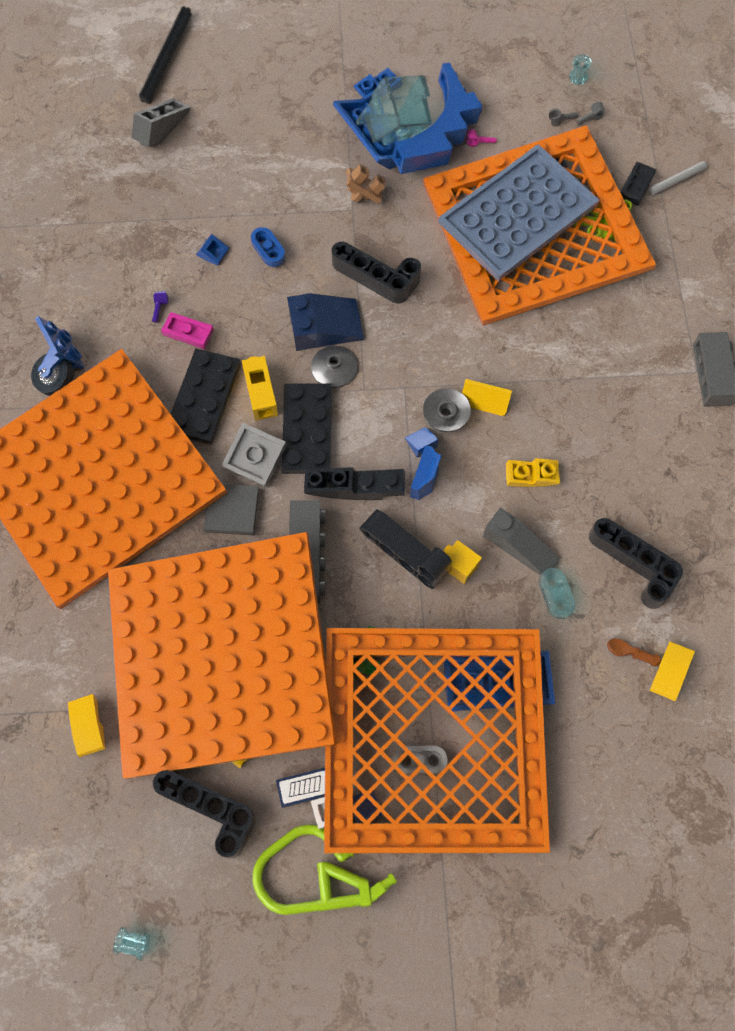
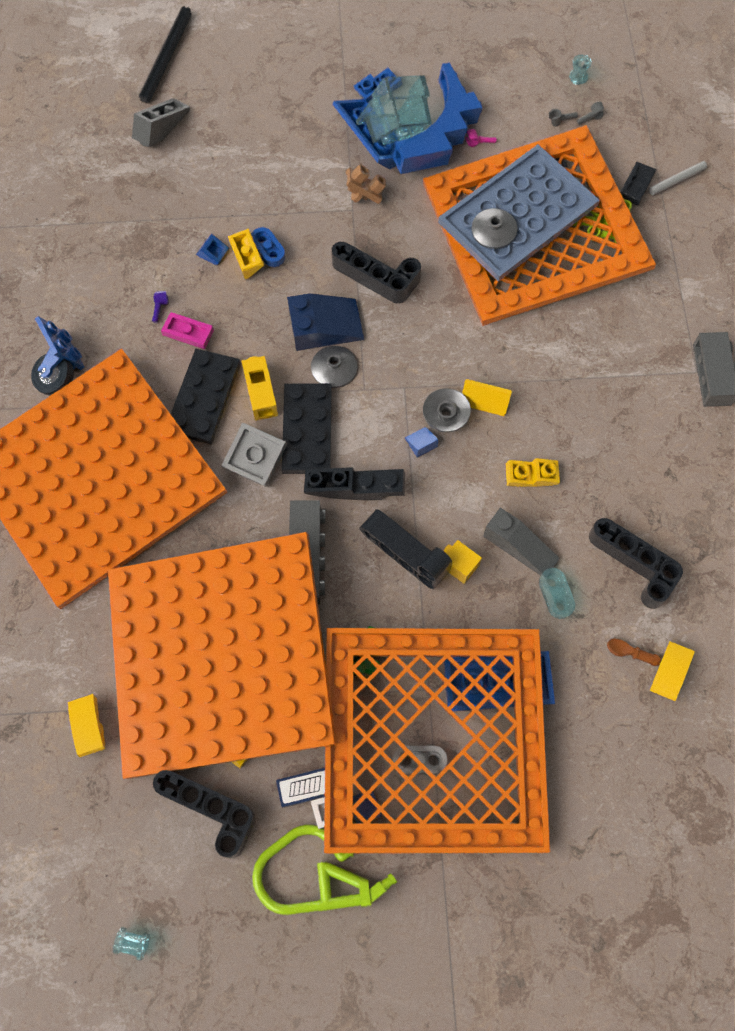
(233, 512): dark grey tile -> none
(246, 253): none -> yellow slope
(425, 474): blue slope -> none
(492, 235): none -> flat silver dish

